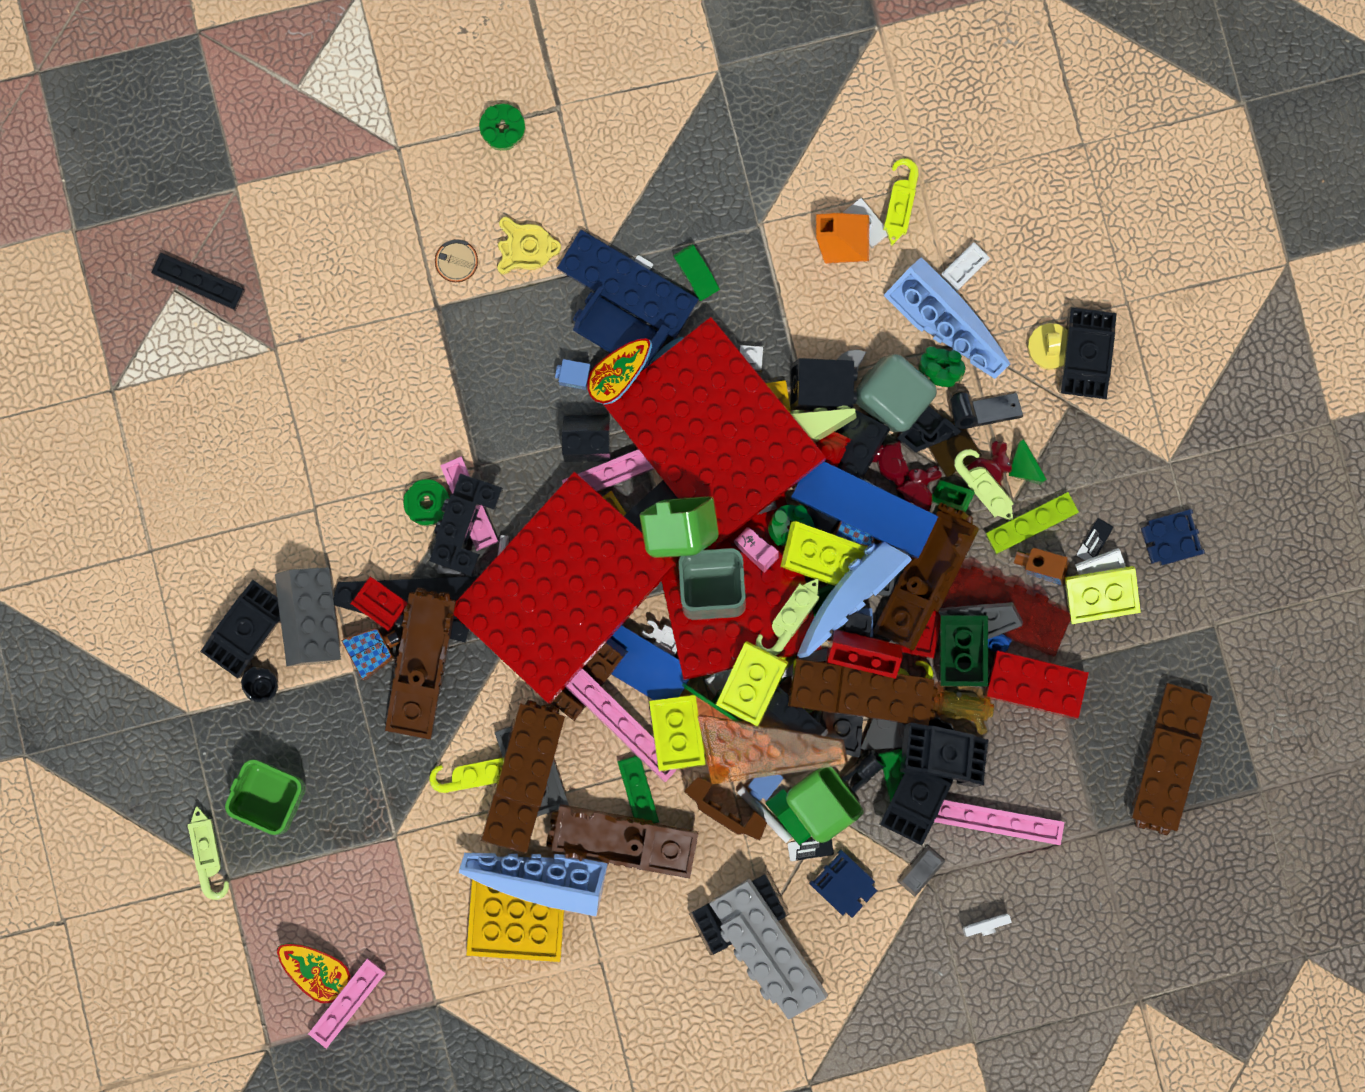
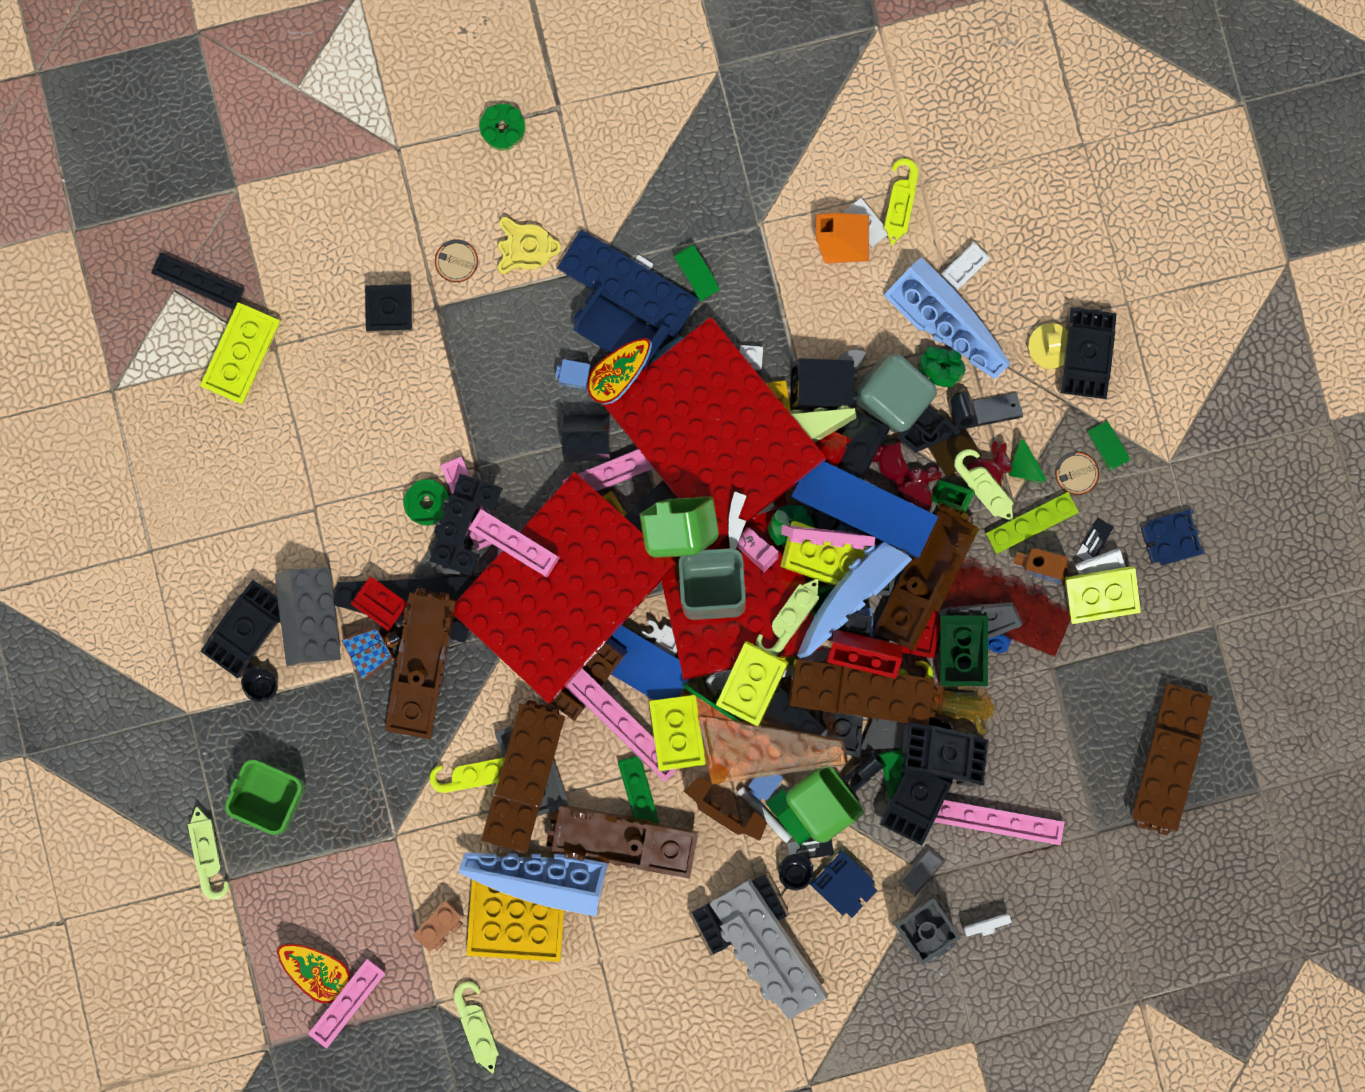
(240, 353): none -> neon yellow plate
(389, 309): none -> black panel
(438, 925): none -> nougat brick
(476, 1028): none -> yellowish green plate
(514, 543): none -> bright pink plate
(735, 524): none -> white sticker
(796, 872): none -> black hair
(818, 536): none -> bright pink plate
(926, 931): none -> dark grey brick
(1036, 685): red brick -> none
(1077, 473): none -> tan sticker
(1108, 446): none -> green slope

